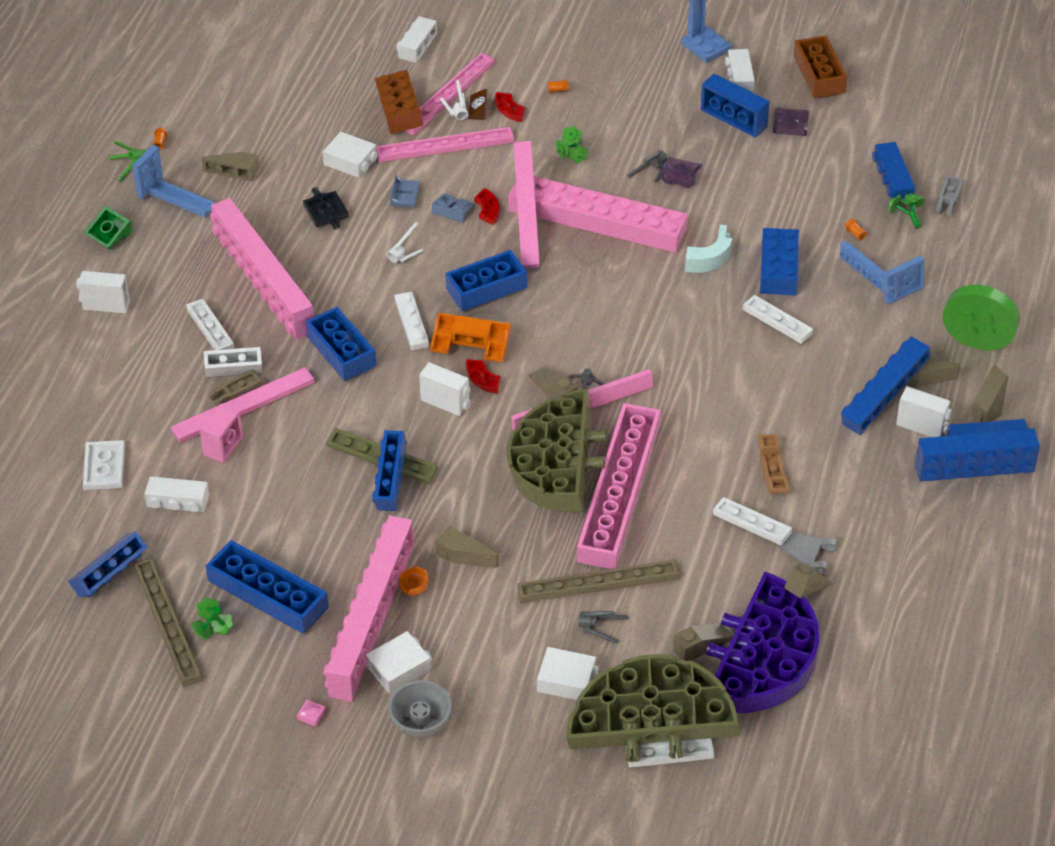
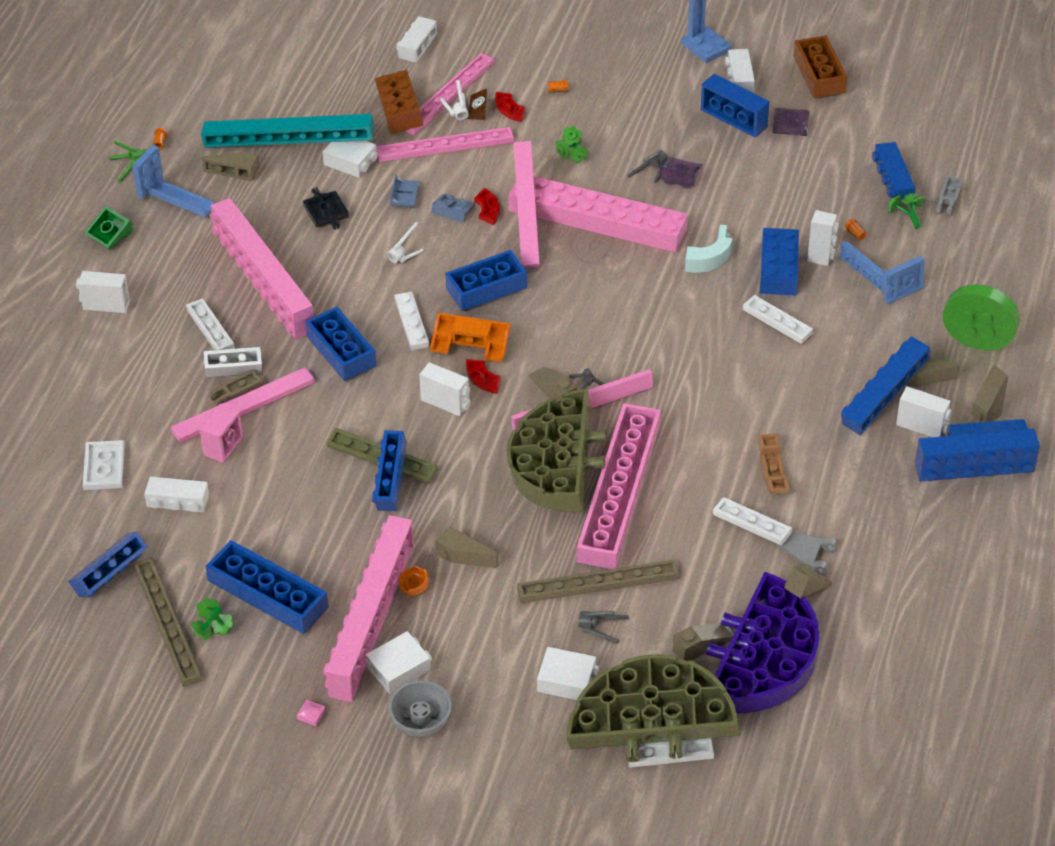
(288, 130): none -> teal brick
(822, 238): none -> white brick

